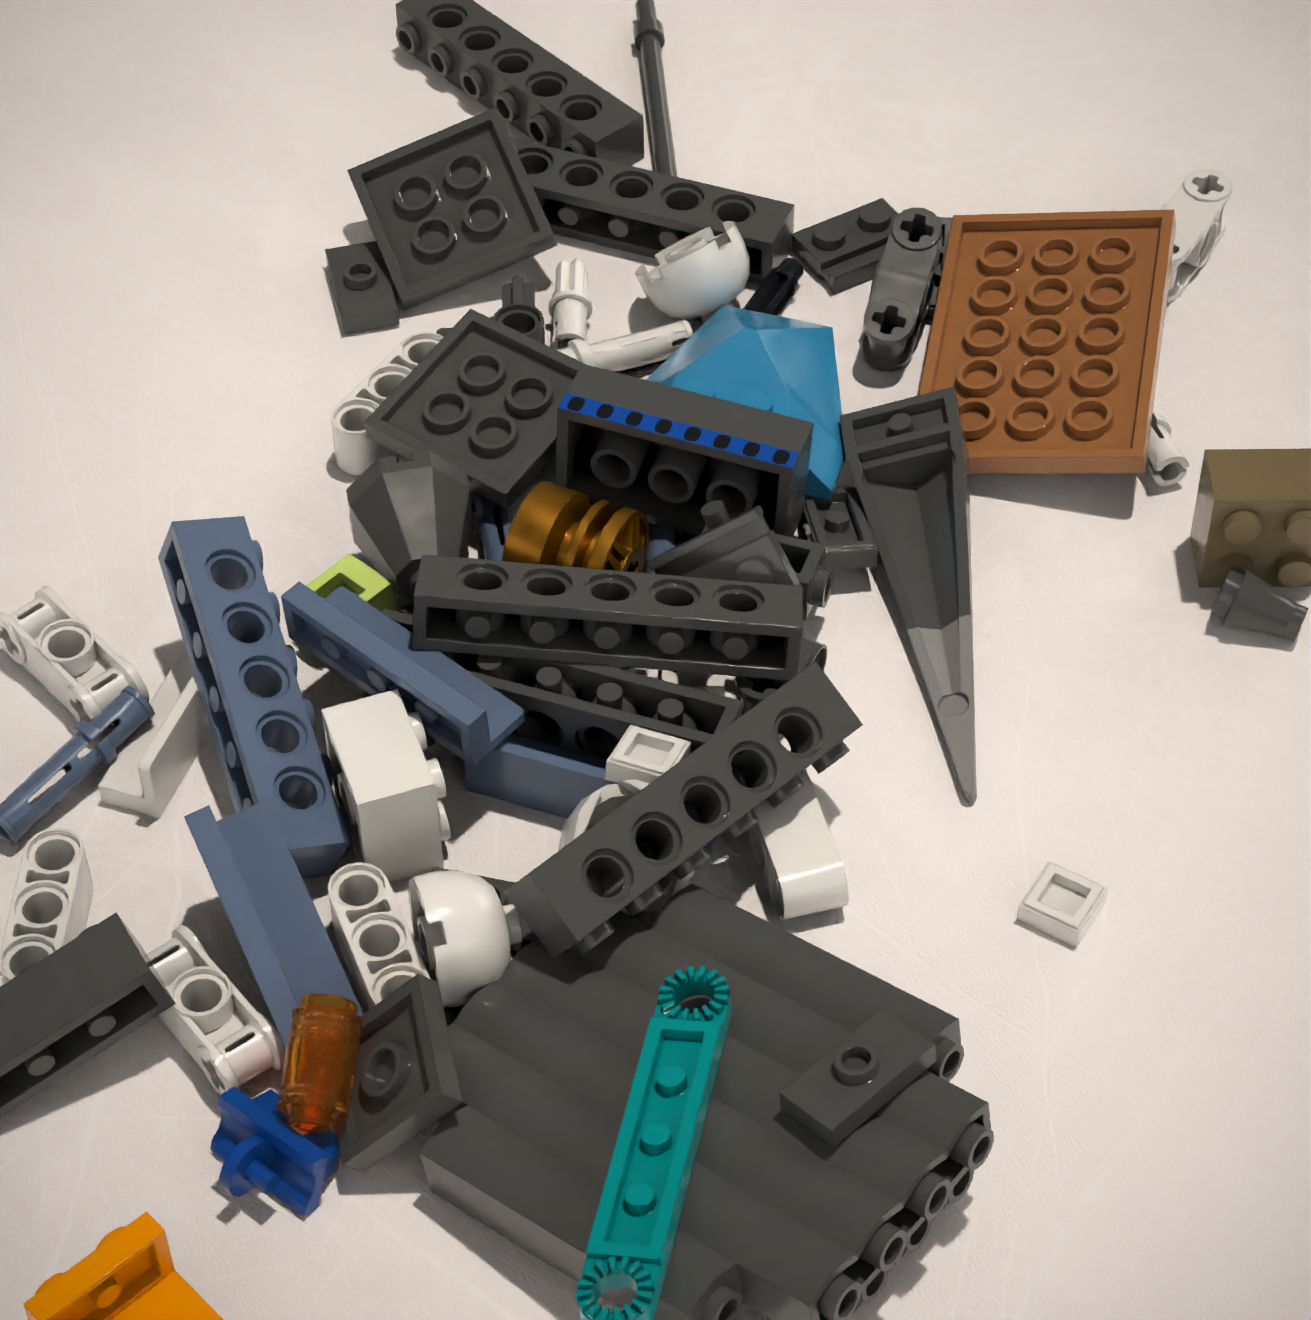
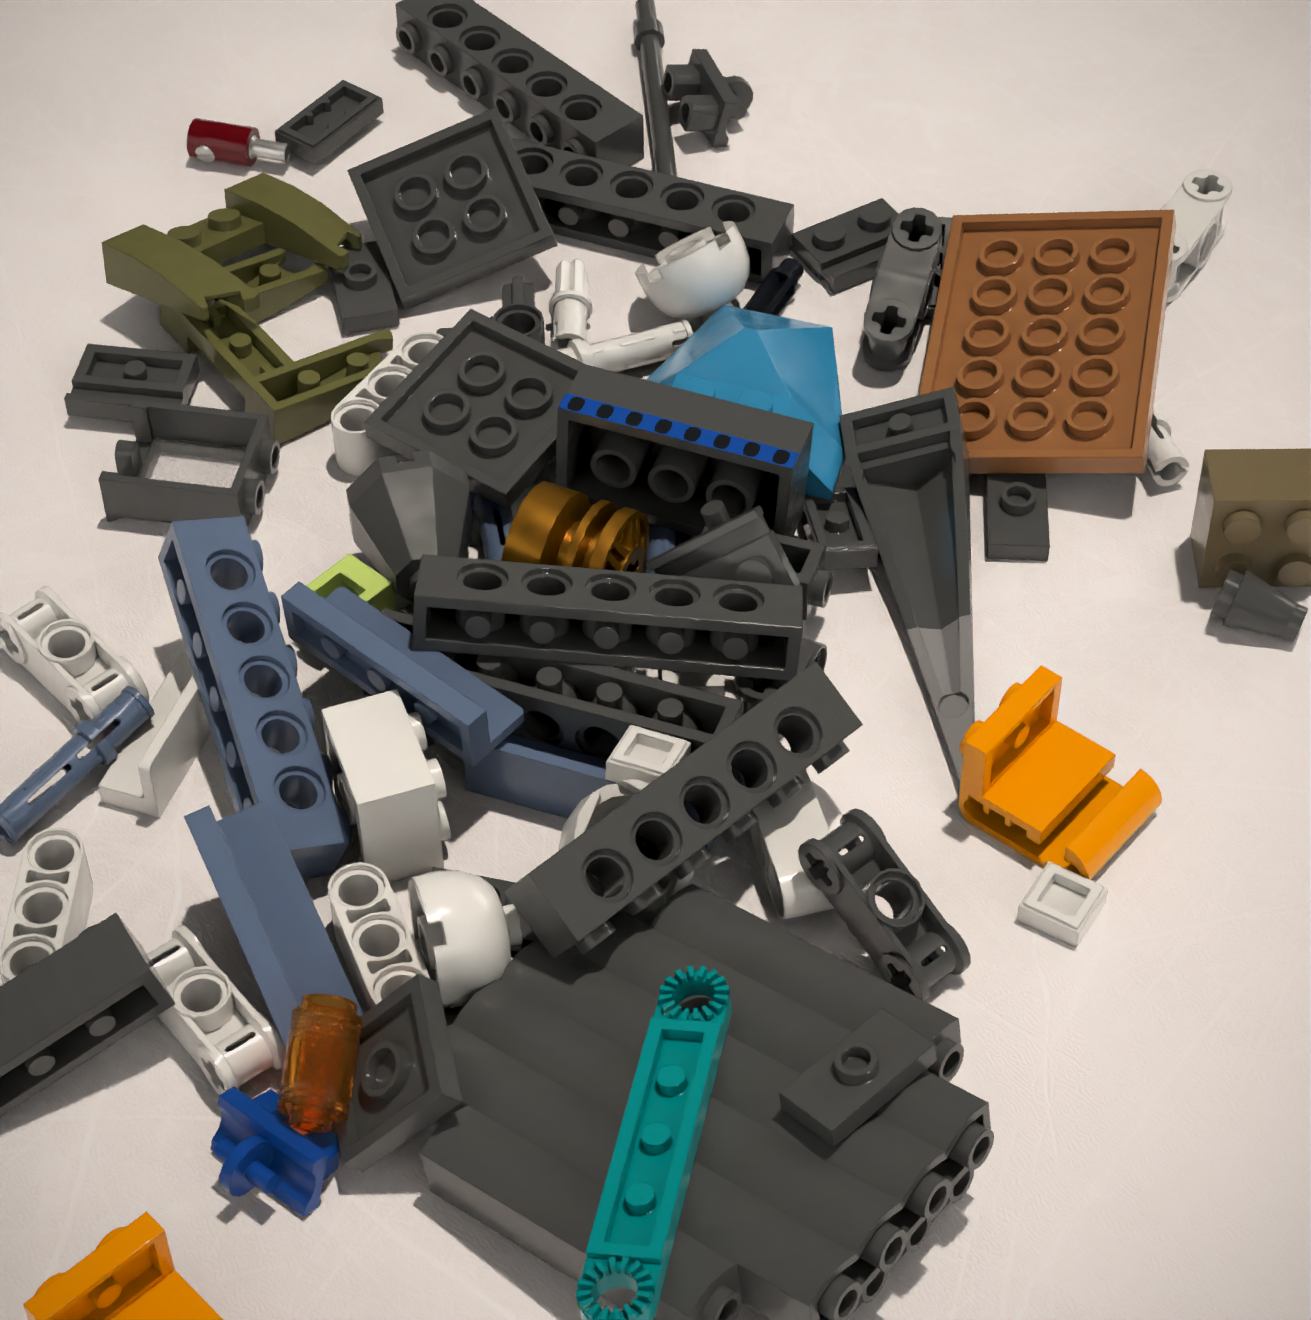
(116, 375): none -> dark grey plate
(185, 266): none -> olive wedge
(190, 464): none -> dark grey window
(231, 143): none -> dark red piece
(291, 392): none -> olive wedge
(330, 121): none -> dark grey plate
(706, 96): none -> dark grey hips
(873, 870): none -> dark grey piece
(1017, 516): none -> dark grey plate
(1047, 784): none -> light orange piece

